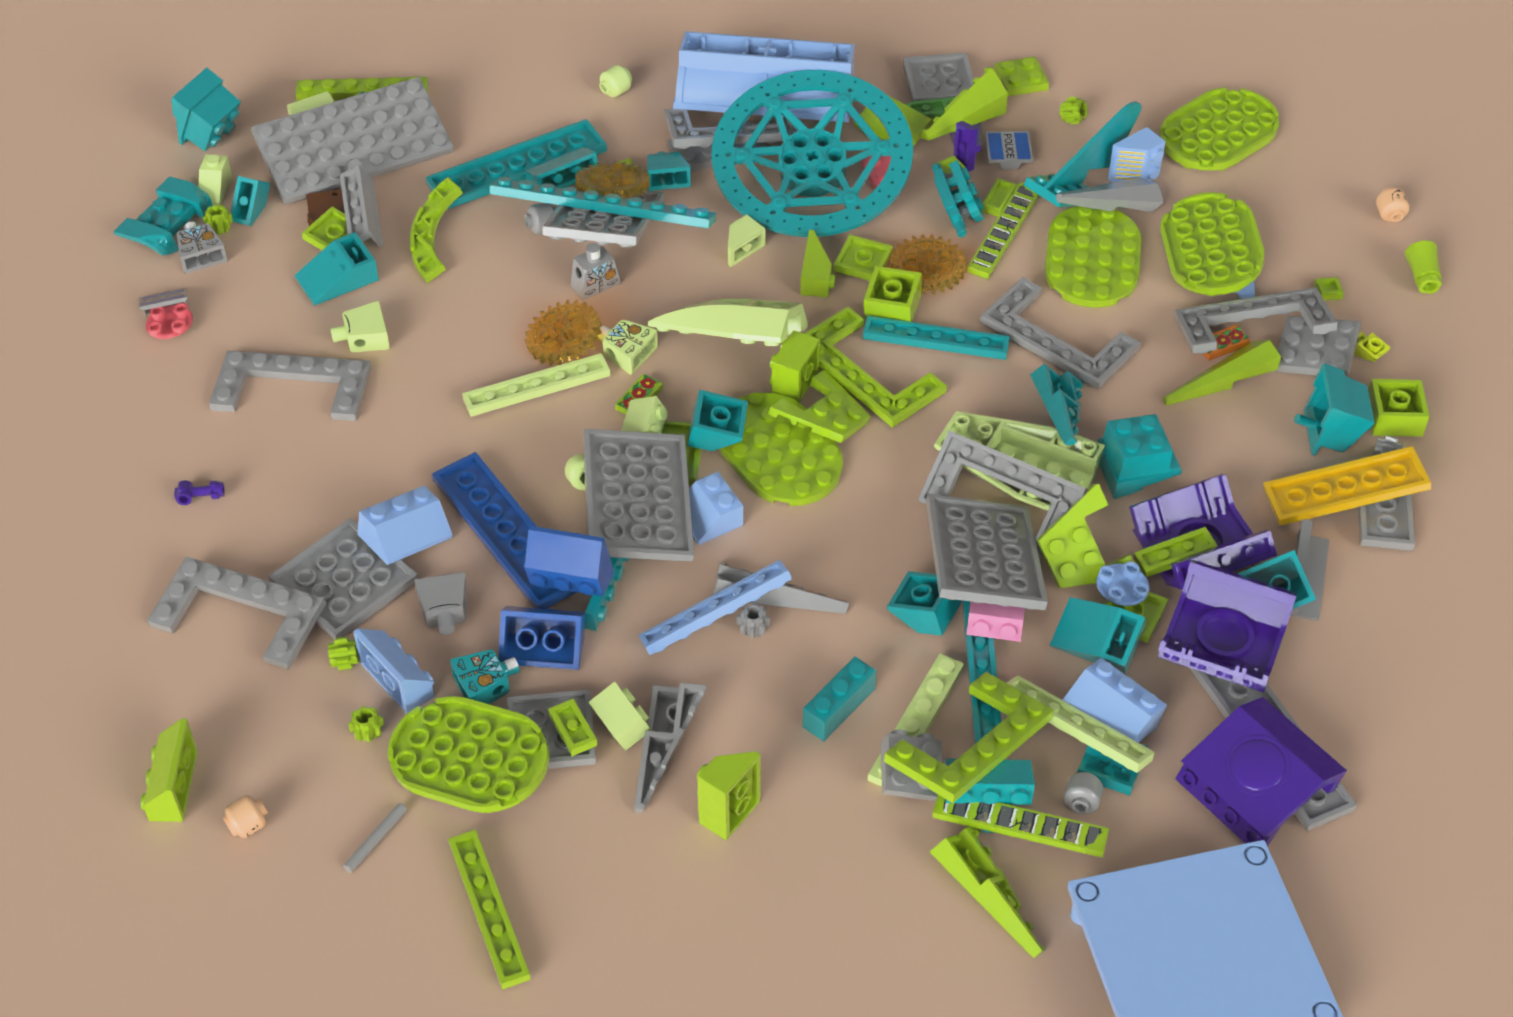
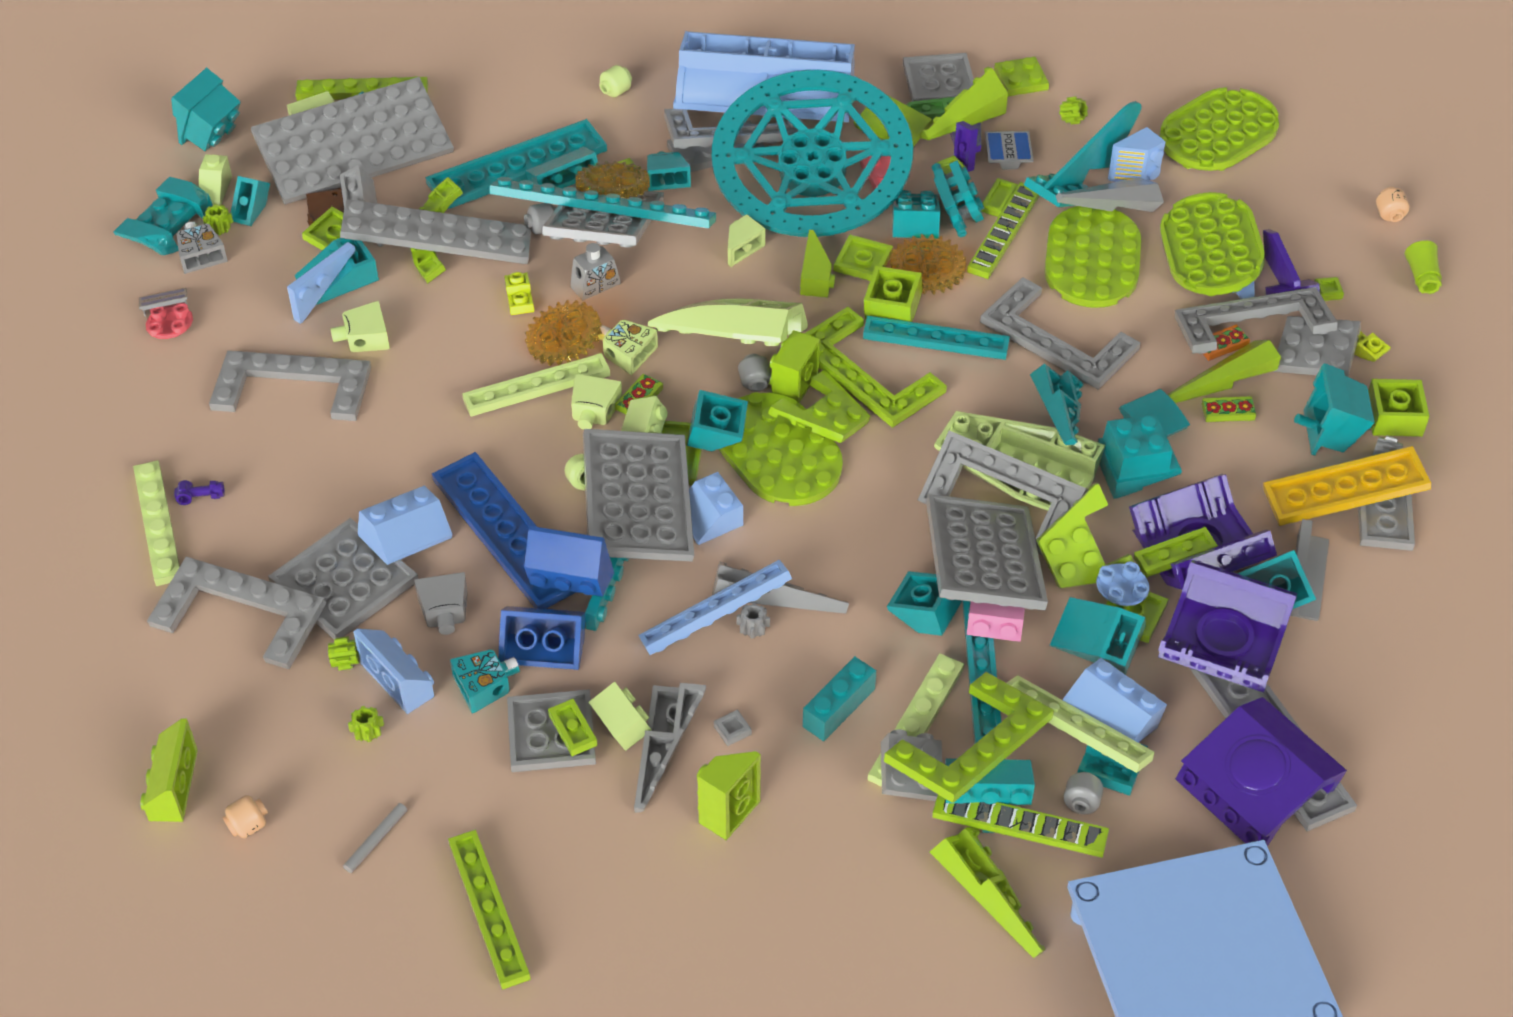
(157, 522): none -> yellowish green plate
(310, 287): none -> light blue wing
(435, 231): none -> light grey plate
(469, 754): lime plate -> none
(519, 293): none -> neon yellow slope
(594, 400): none -> yellowish green torso
(732, 727): none -> light grey tile
(754, 372): none -> light grey head
(916, 215): none -> teal slope
(1163, 406): none -> teal slope
(1228, 409): none -> tile
(1282, 266): none -> dark purple piece

